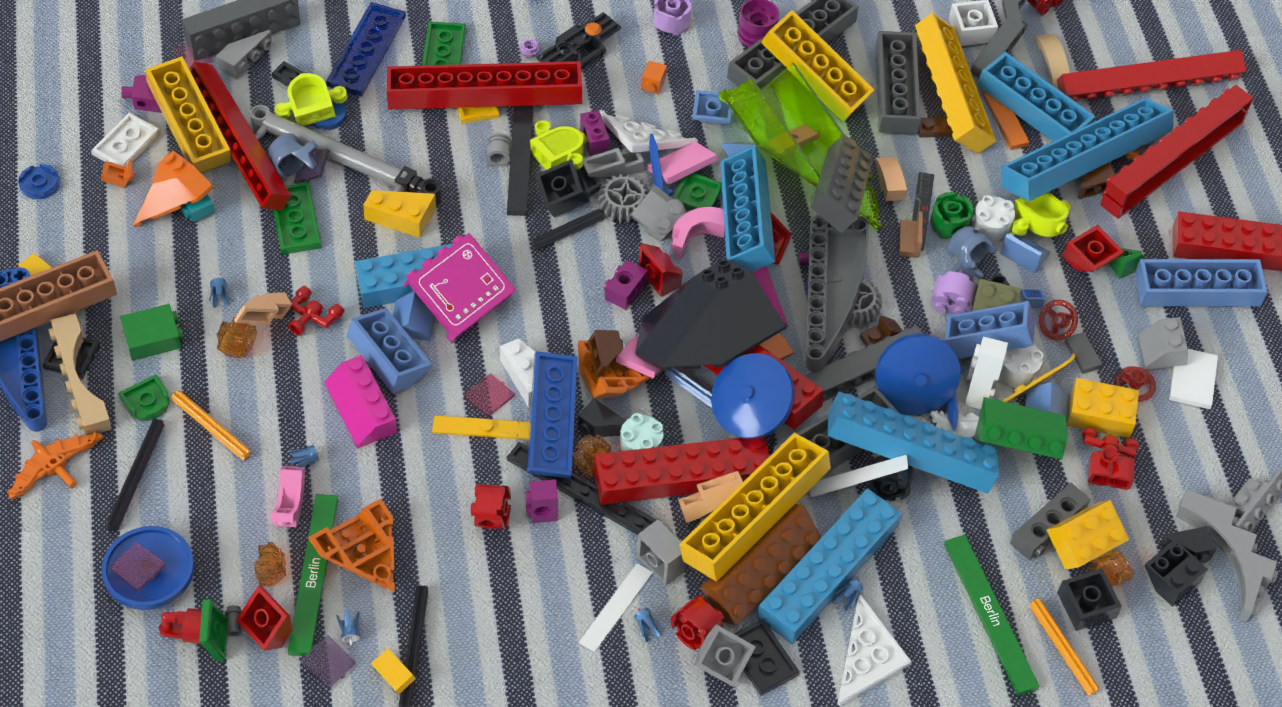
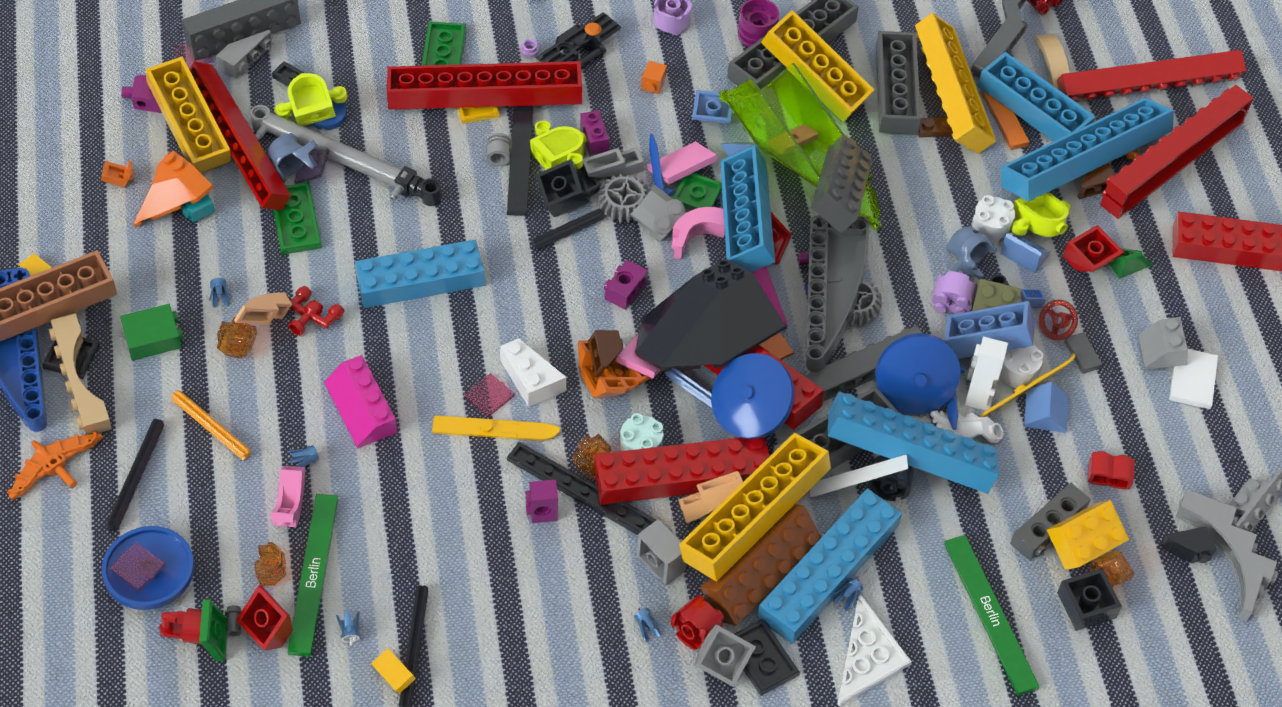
(39, 181): blue tile -> none
(126, 140): white tile -> none
(146, 399): green tile -> none
(328, 661): clear purple piece -> none
(362, 544): orange wedge -> none
(366, 48): clear blue plate -> none
(388, 349): medium blue slope -> none
(400, 210): yellow wedge -> none
(414, 316): medium blue slope -> none
(460, 285): dark pink panel -> none
(491, 506): red brick -> none
(552, 415): blue plate -> none
(600, 419): black slope -> none
(615, 607): white sticker -> none
(637, 136): white tile -> none
(661, 271): red slope -> none
(878, 333): reddish brown slope -> none
(891, 178): light nougat slope -> none
(910, 237): medium nougat panel -> none
(923, 201): black sticker -> none
(950, 214): green brick -> none
(973, 22): white brick -> none
(1022, 428): green slope -> none
(1064, 647): light orange axle -> none
(1103, 407): yellow brick -> none
(1110, 445): red piece -> none
(1136, 379): clear red piece -> none
(1174, 572): black slope -> none
(1200, 282): medium blue brick -> none

